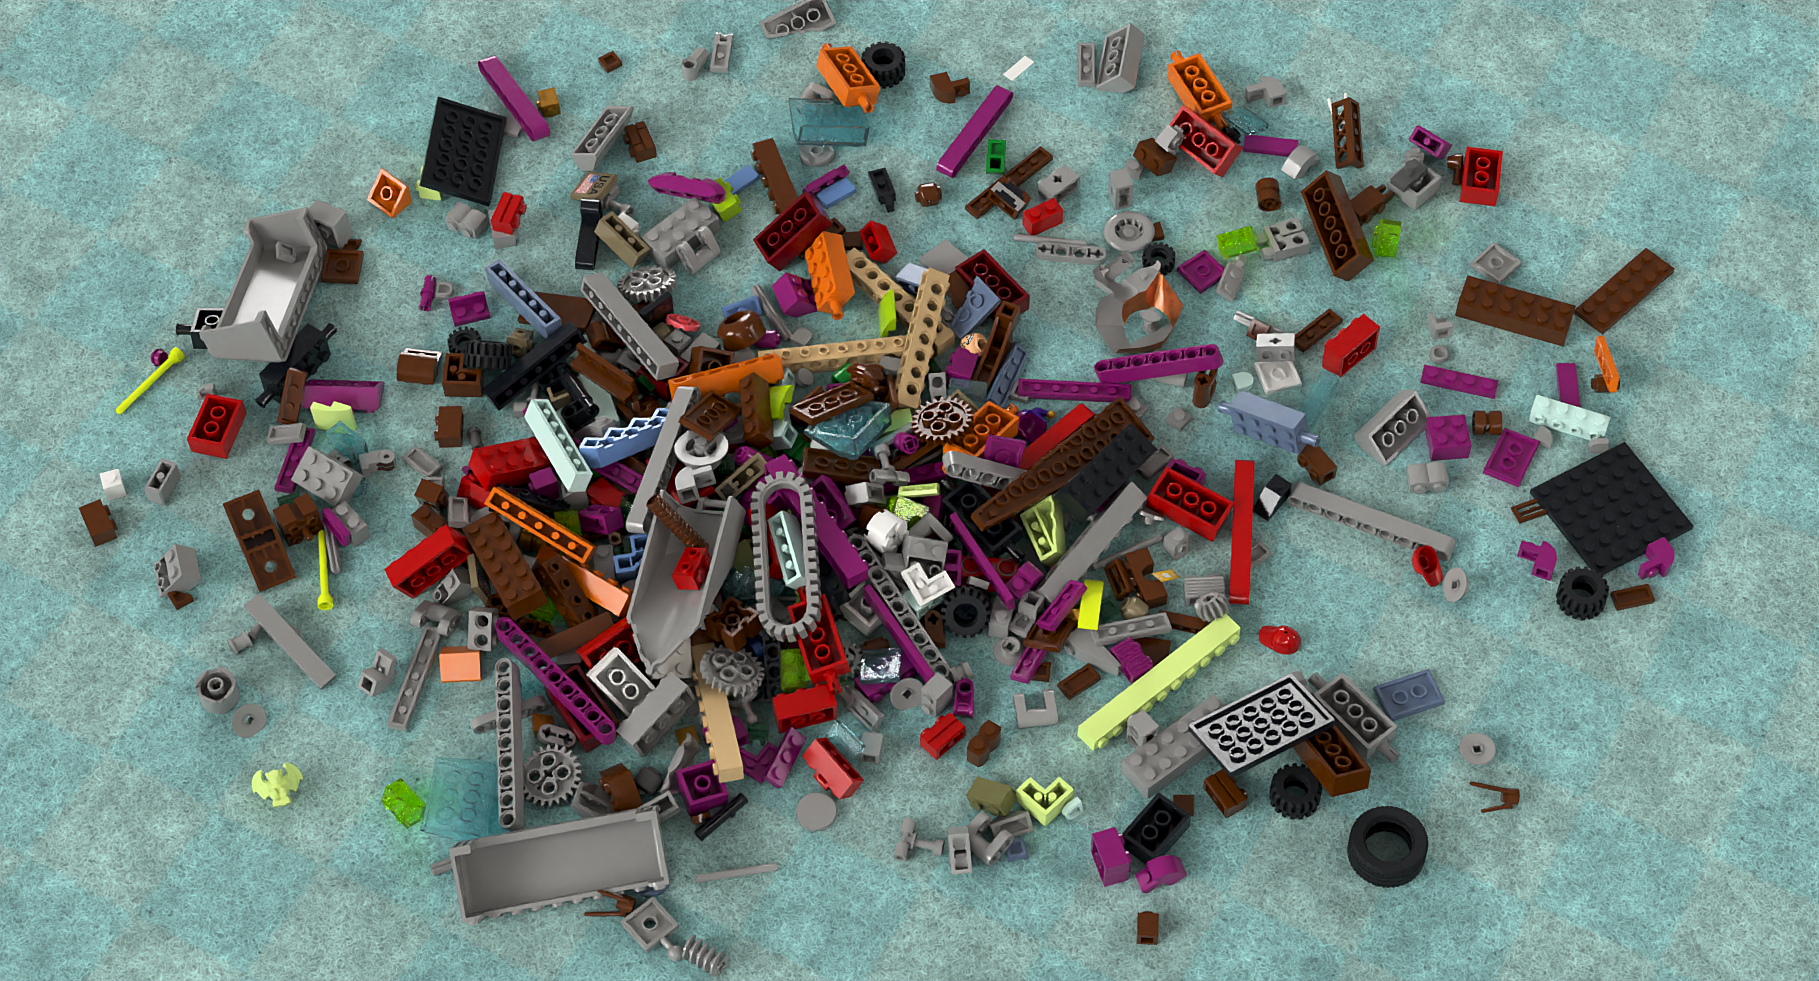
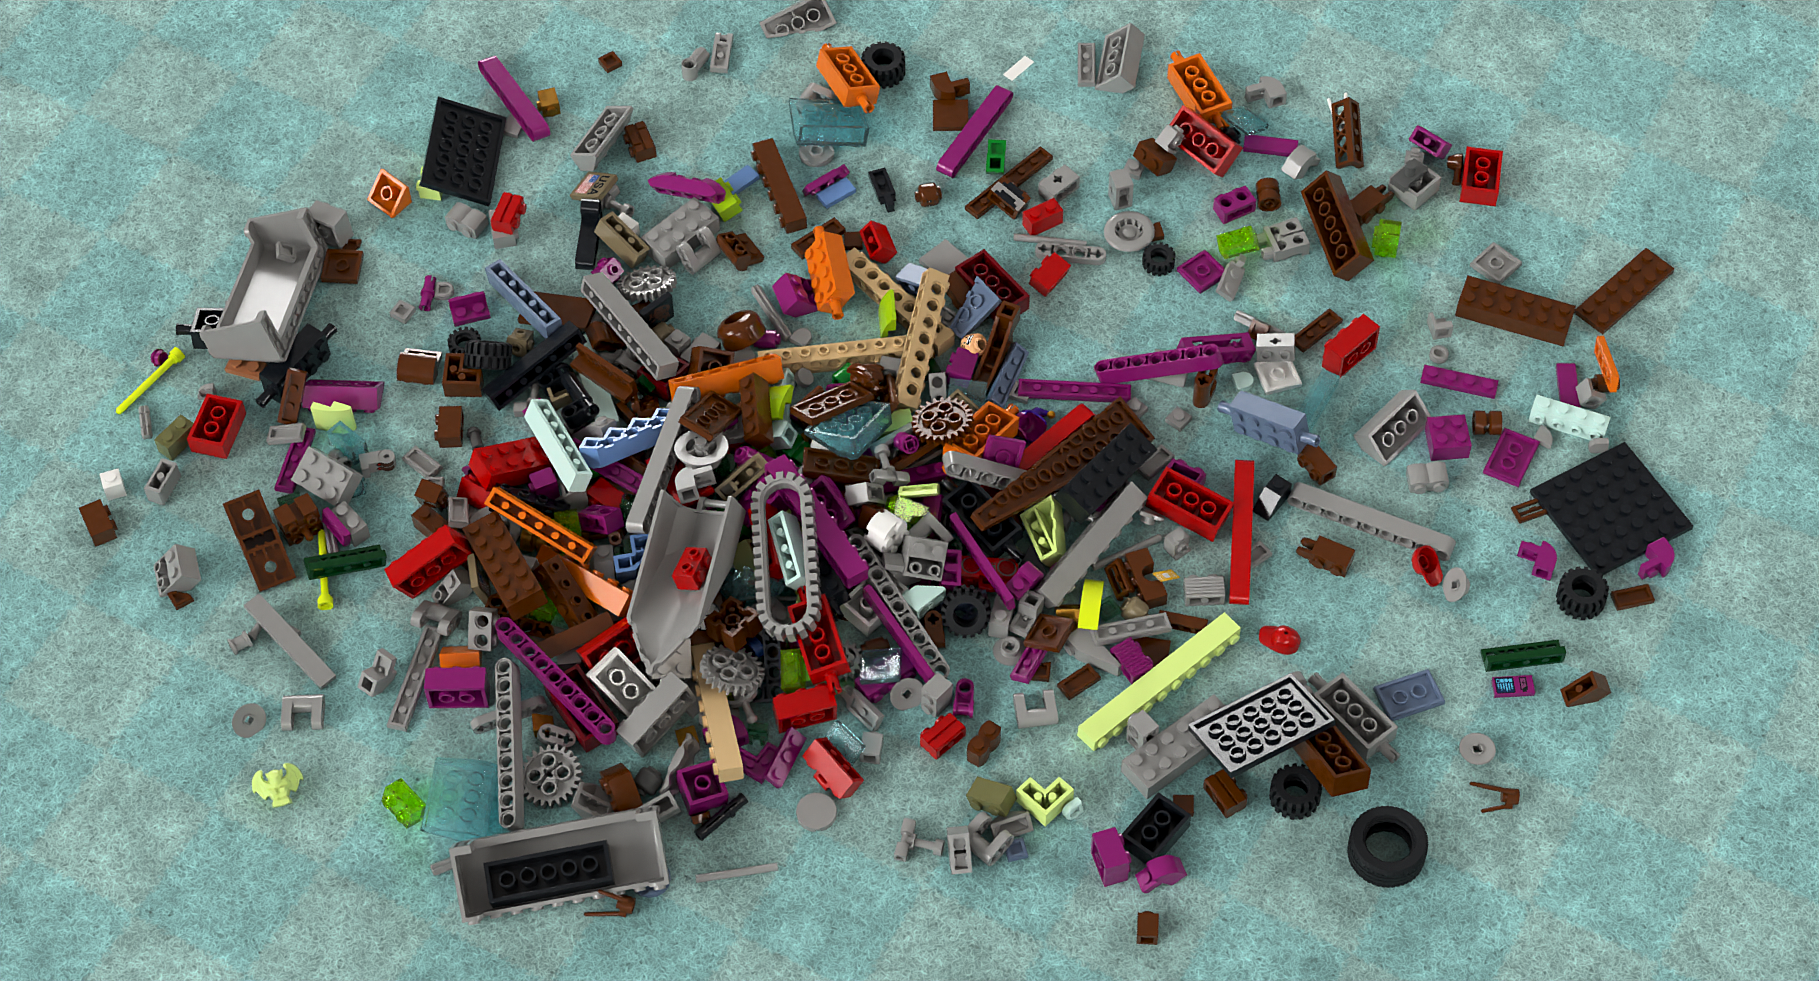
(145, 422): none -> light grey axle
(174, 437): none -> olive brick
(217, 690): light grey brick -> none
(245, 368): none -> nougat wing
(303, 704): none -> light grey connector
(345, 562): none -> dark green fence
(402, 311): none -> light grey plate
(457, 687): none -> magenta brick
(549, 873): none -> black brick
(610, 267): none -> magenta brick
(650, 938): light grey plate -> none
(675, 523): reddish brown piece -> none
(680, 321): coral wheel -> none
(703, 957): light grey piece -> none
(739, 250): none -> reddish brown brick
(746, 304): medium blue plate -> none
(792, 231): dark red brick -> none
(926, 589): white plate -> none
(950, 114): none -> reddish brown tile
(961, 671): light grey wheel -> none
(977, 582): light grey tile -> none
(1049, 274): none -> red brick
(1061, 605): magenta plate -> none
(1137, 292): light grey piece -> none
(1212, 606): light grey gear -> none
(1231, 352): none -> magenta brick
(1234, 204): none -> magenta brick
(1327, 555): none -> reddish brown hinge
(1513, 686): none -> tile
(1523, 658): none -> dark green fence
(1586, 689): none -> reddish brown slope
(1589, 397): none -> light grey panel

